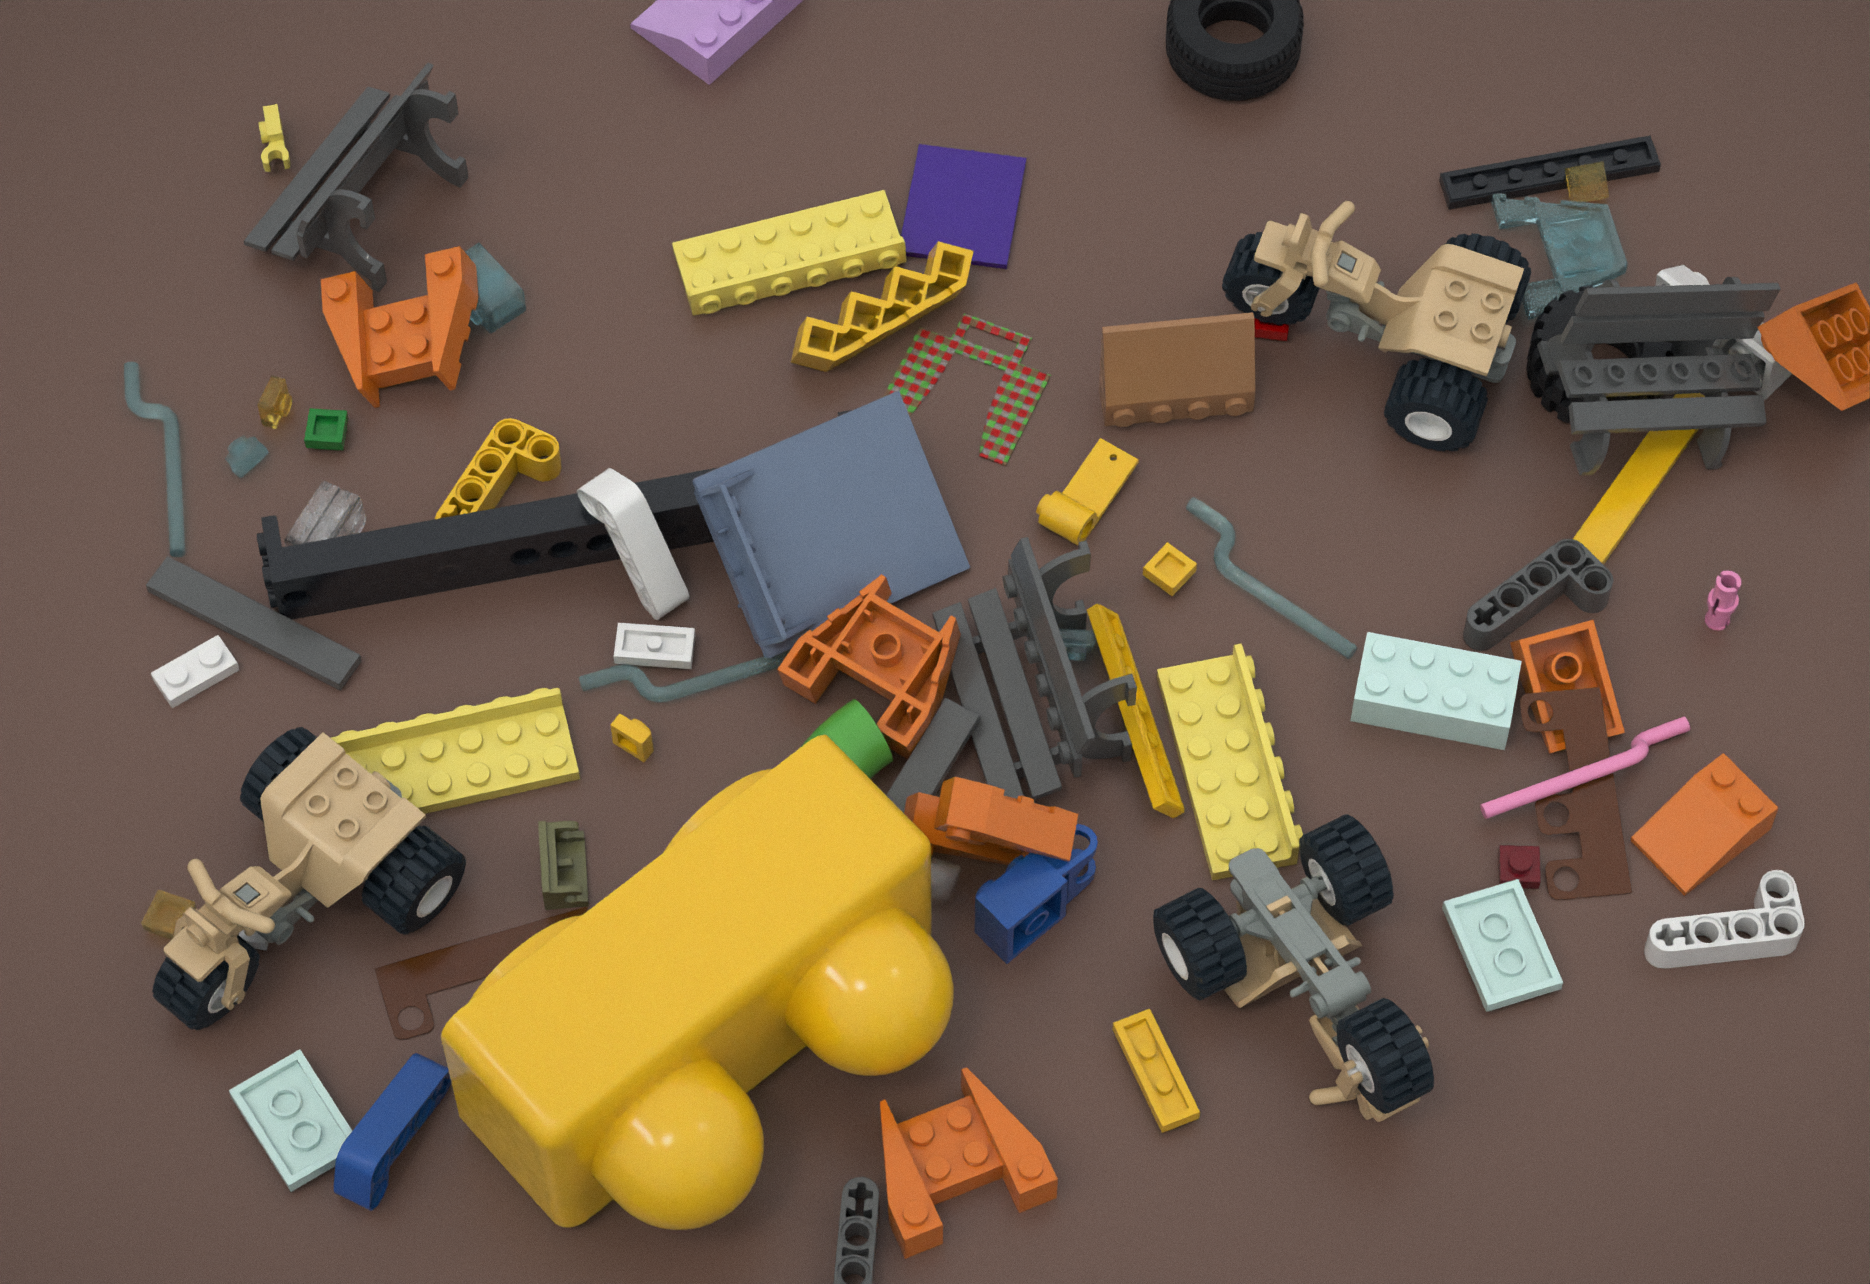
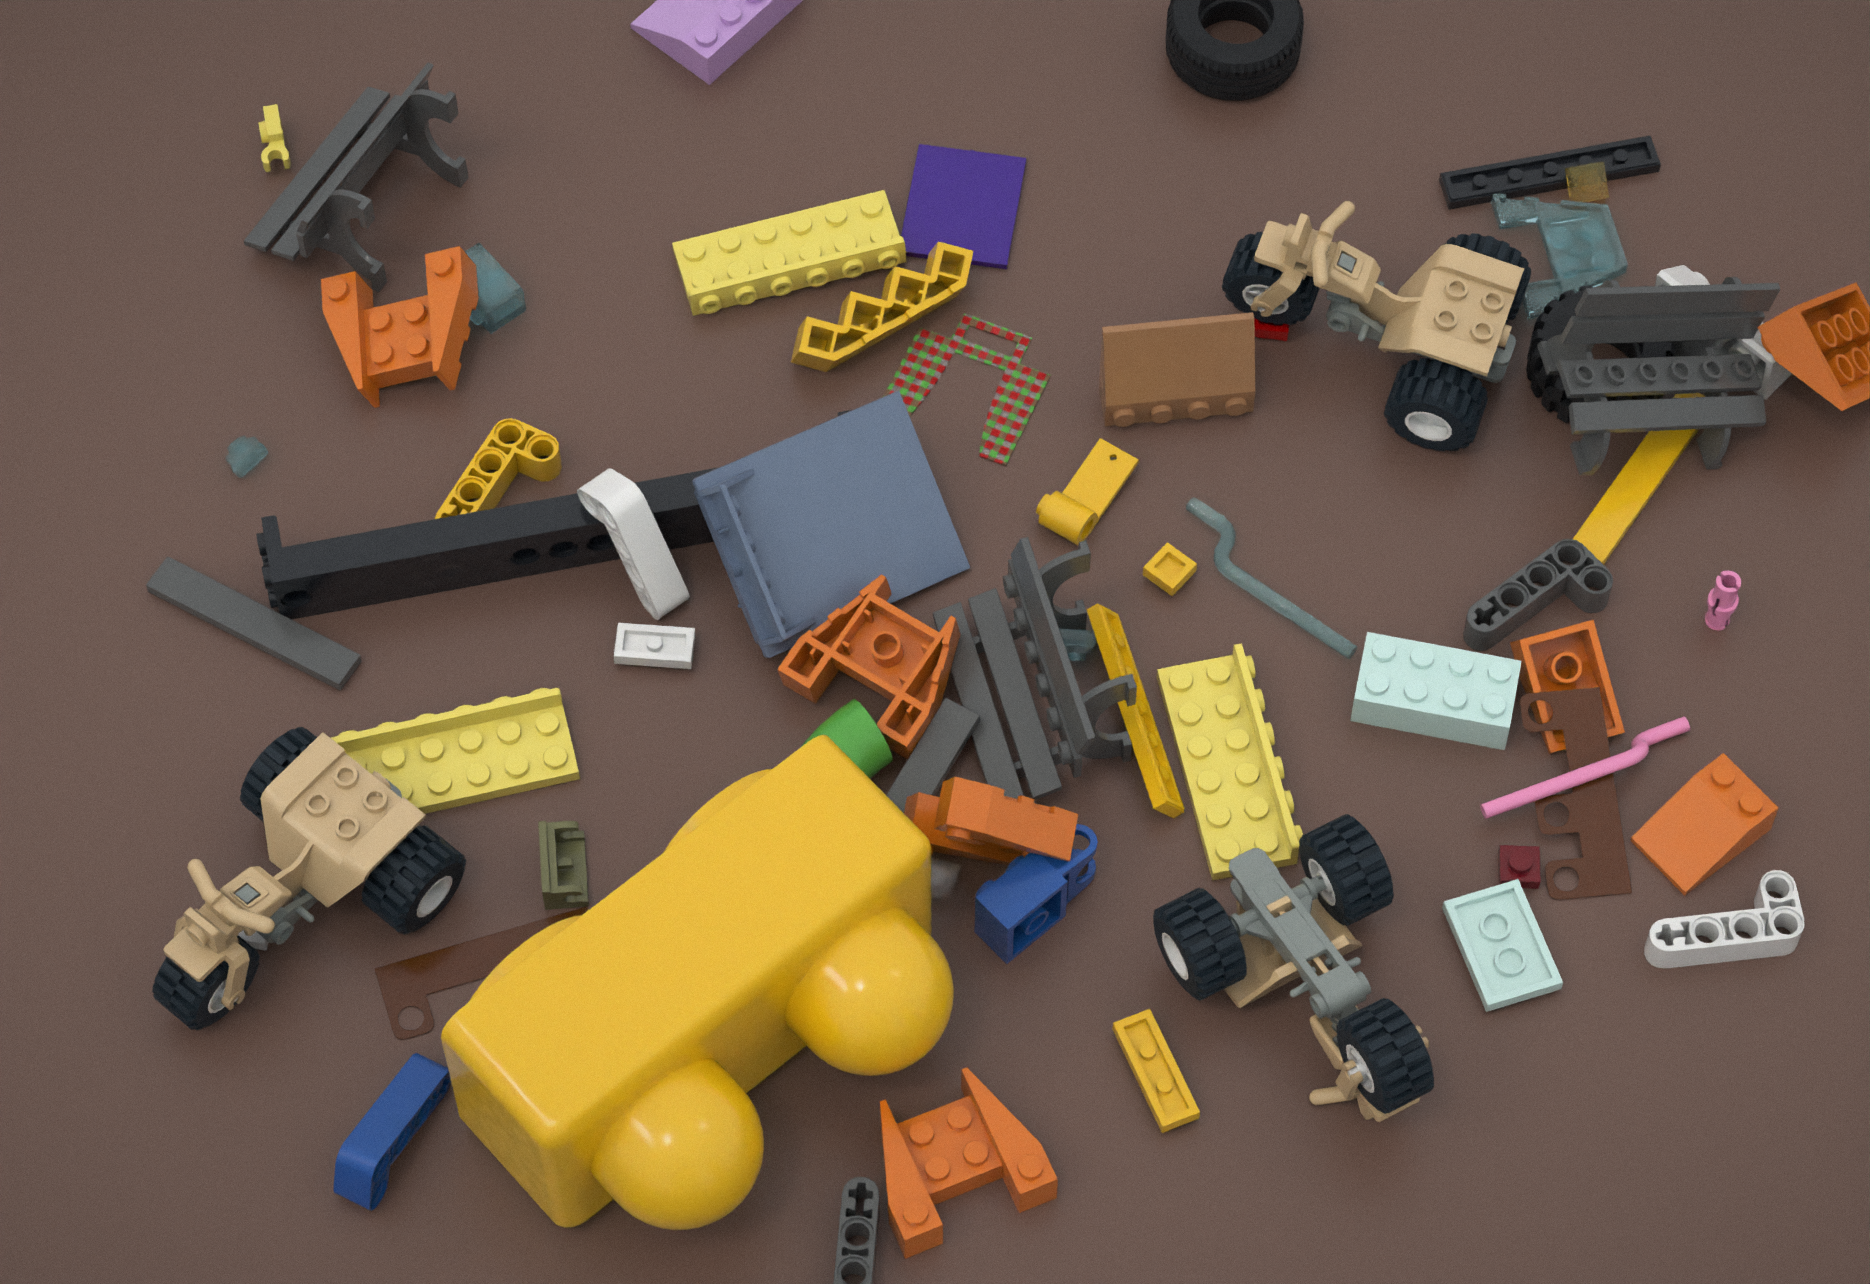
(164, 913): clear yellow plate -> none
(172, 454): clear light blue piece -> none
(195, 671): white plate -> none
(274, 402): clear yellow plate -> none
(293, 1119): light aqua plate -> none
(326, 429): green plate -> none
(328, 516): clear brick -> none
(632, 737): yellow plate -> none
(681, 688): clear light blue piece -> none

